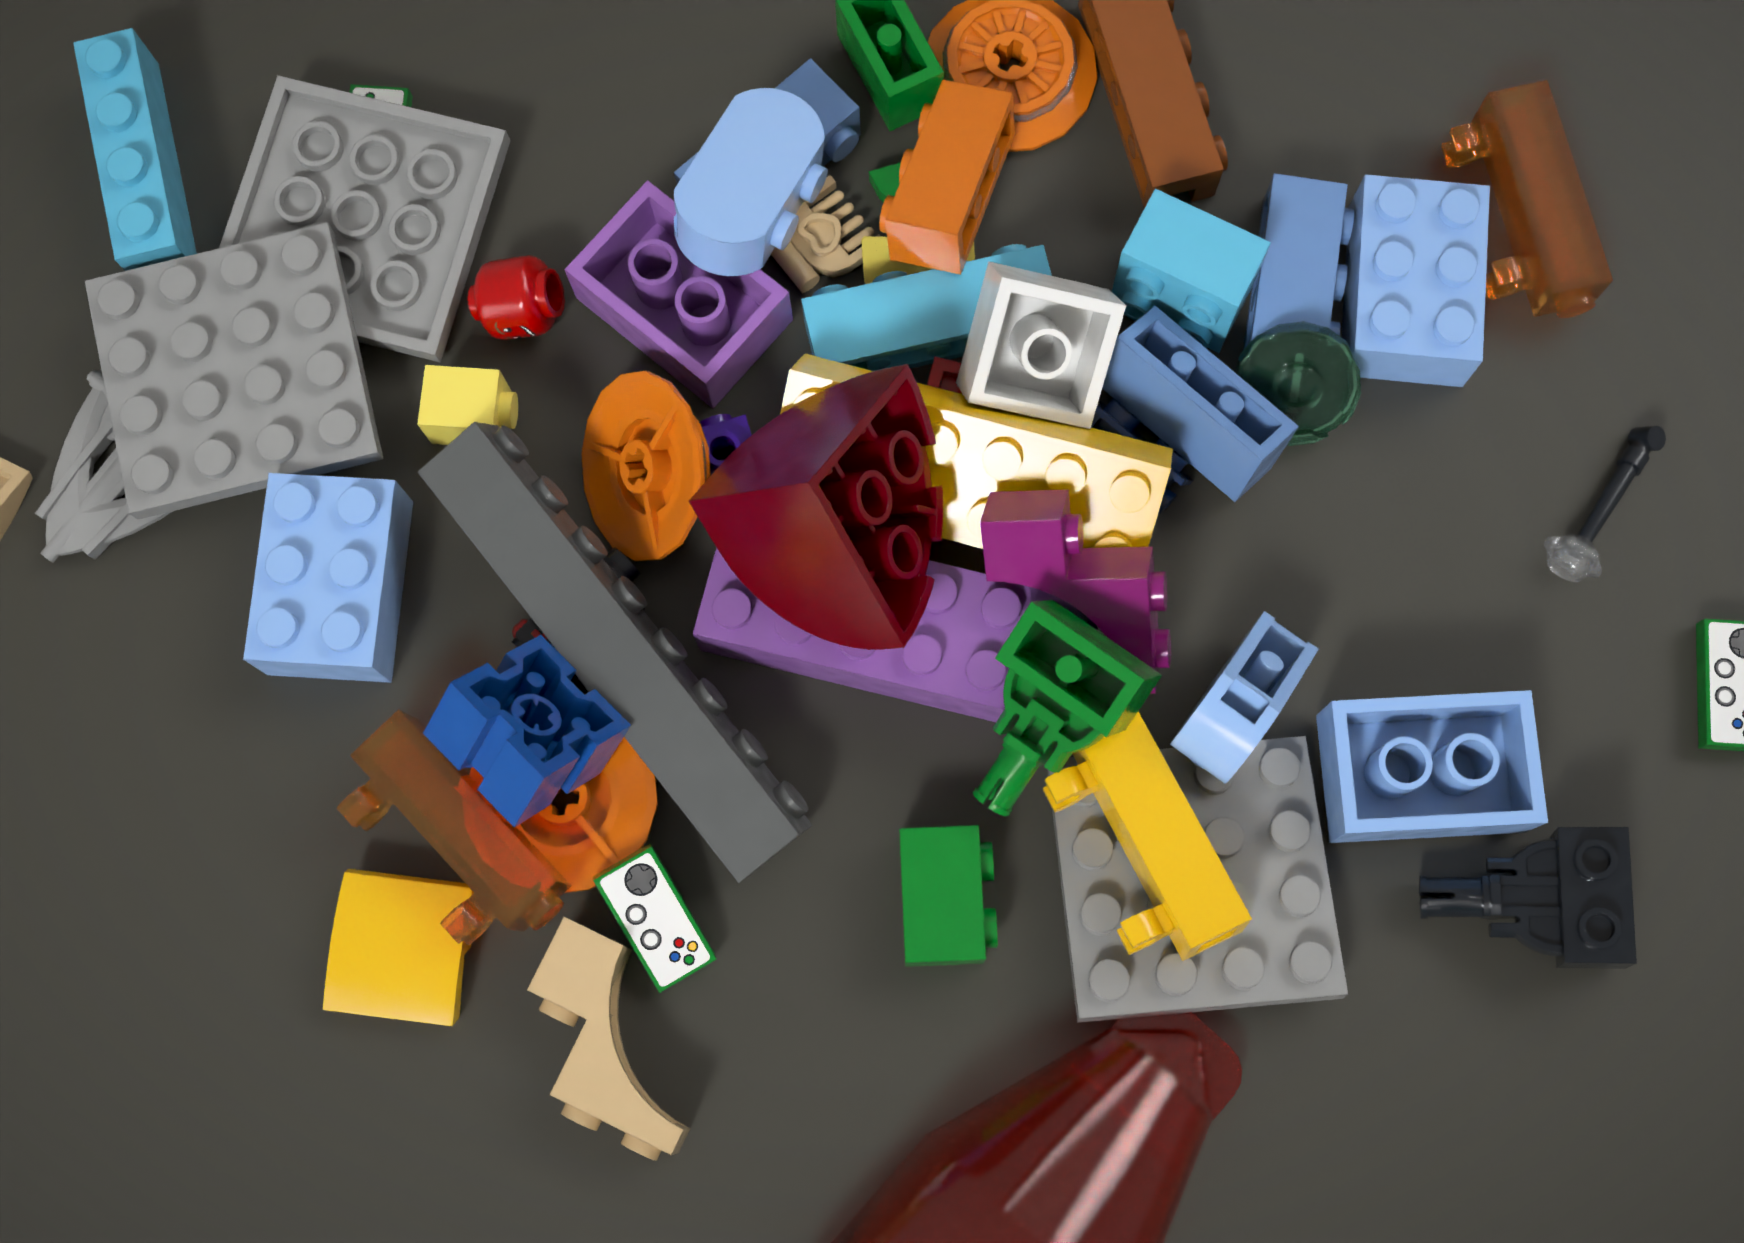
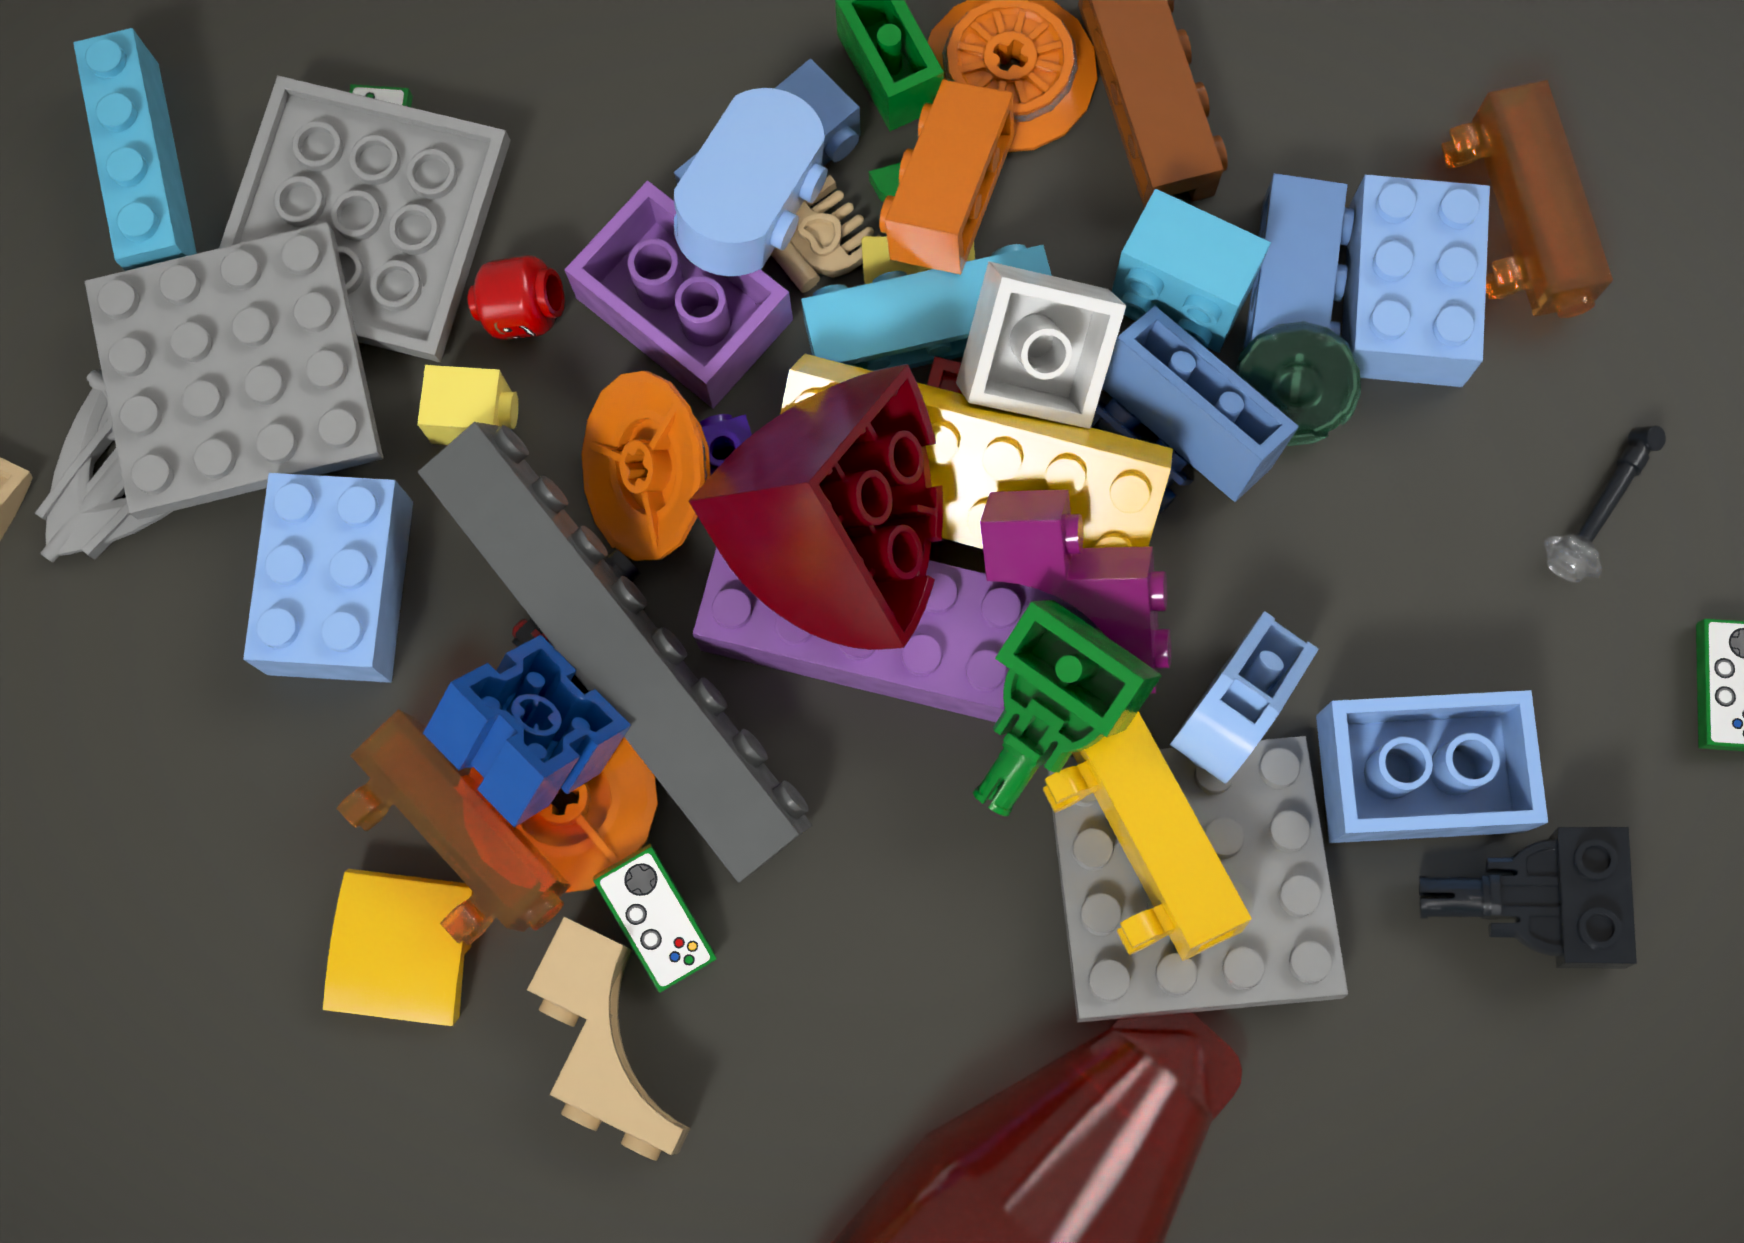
(945, 897): green brick -> none

